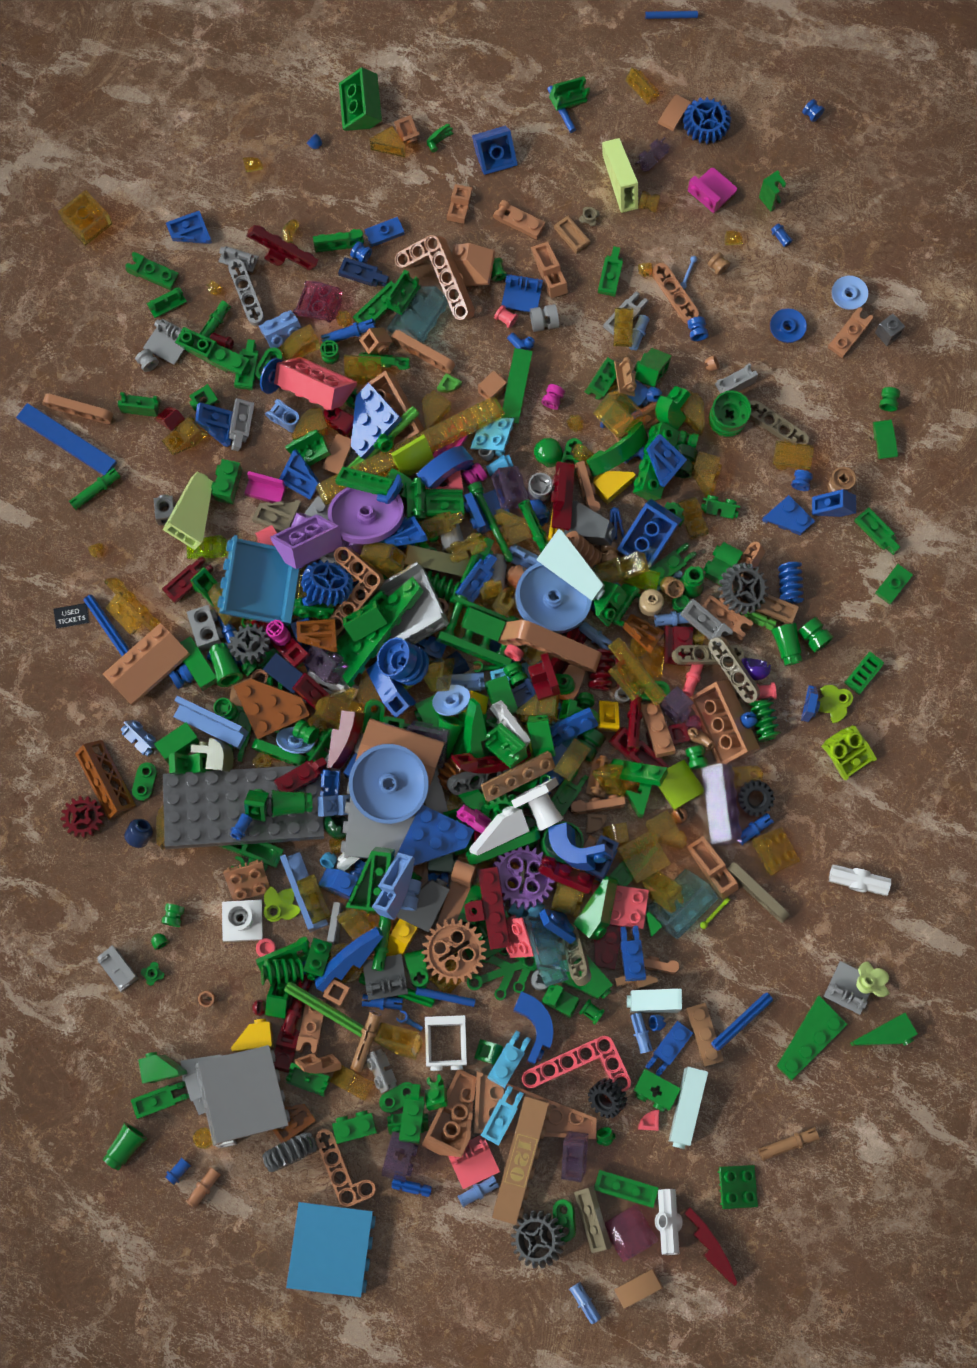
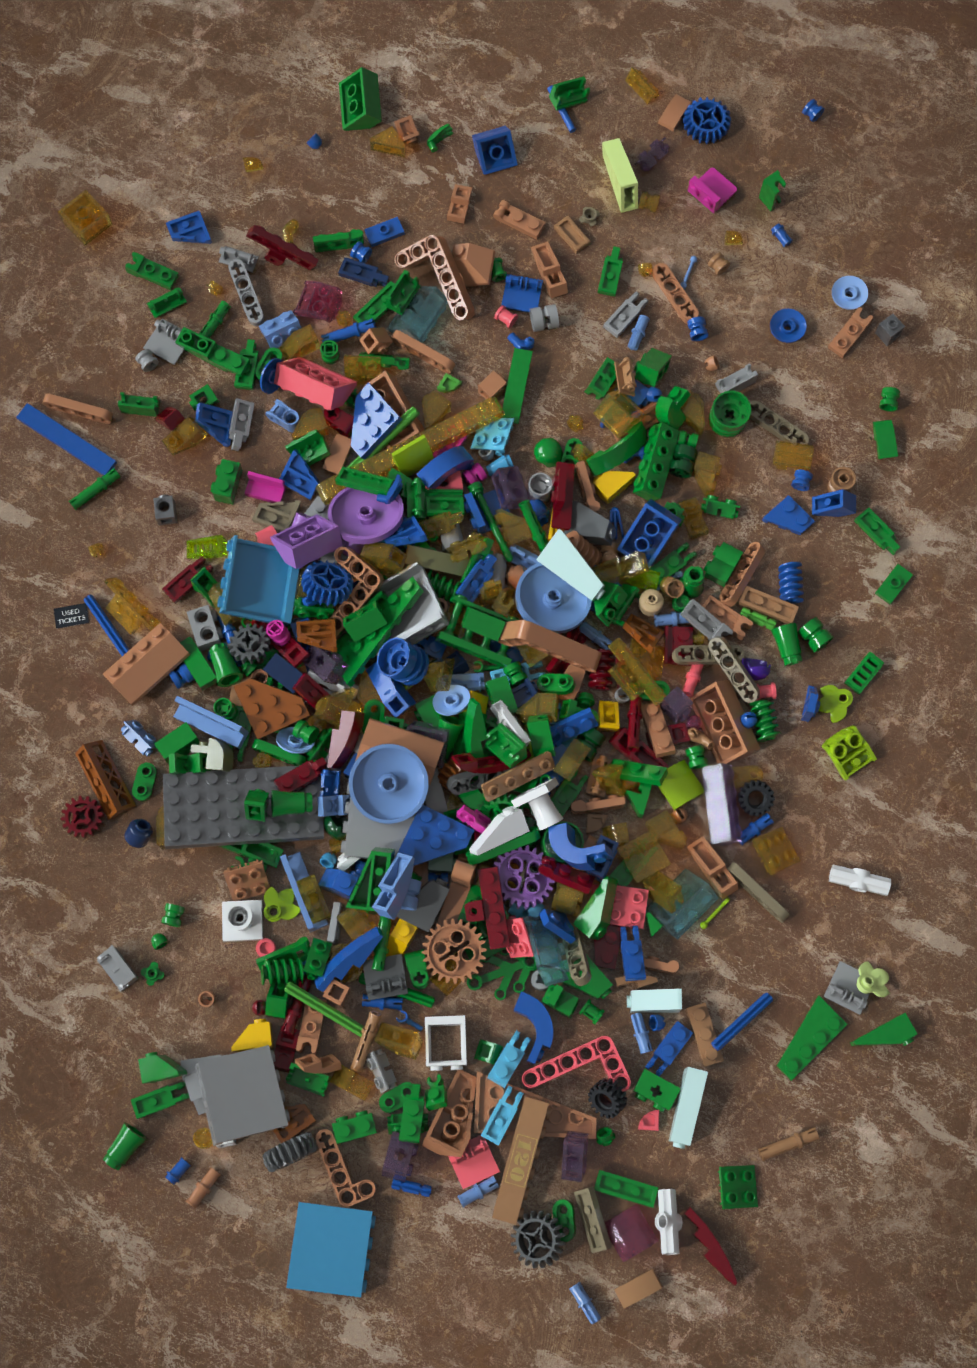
(191, 511): yellowish green slope -> none
(226, 342): dark red pin -> none
(241, 826): blue pin -> none
(384, 443): green plate -> none
(445, 996): blue bar -> none
(514, 653): coral tile -> none
(544, 678): dark red panel -> none
(553, 396): dark pink wheel -> none
(623, 327): clear yellow slope -> none
(665, 459): blue wing -> none
(670, 14): blue bar -> none
(733, 578): dark grey gear -> none

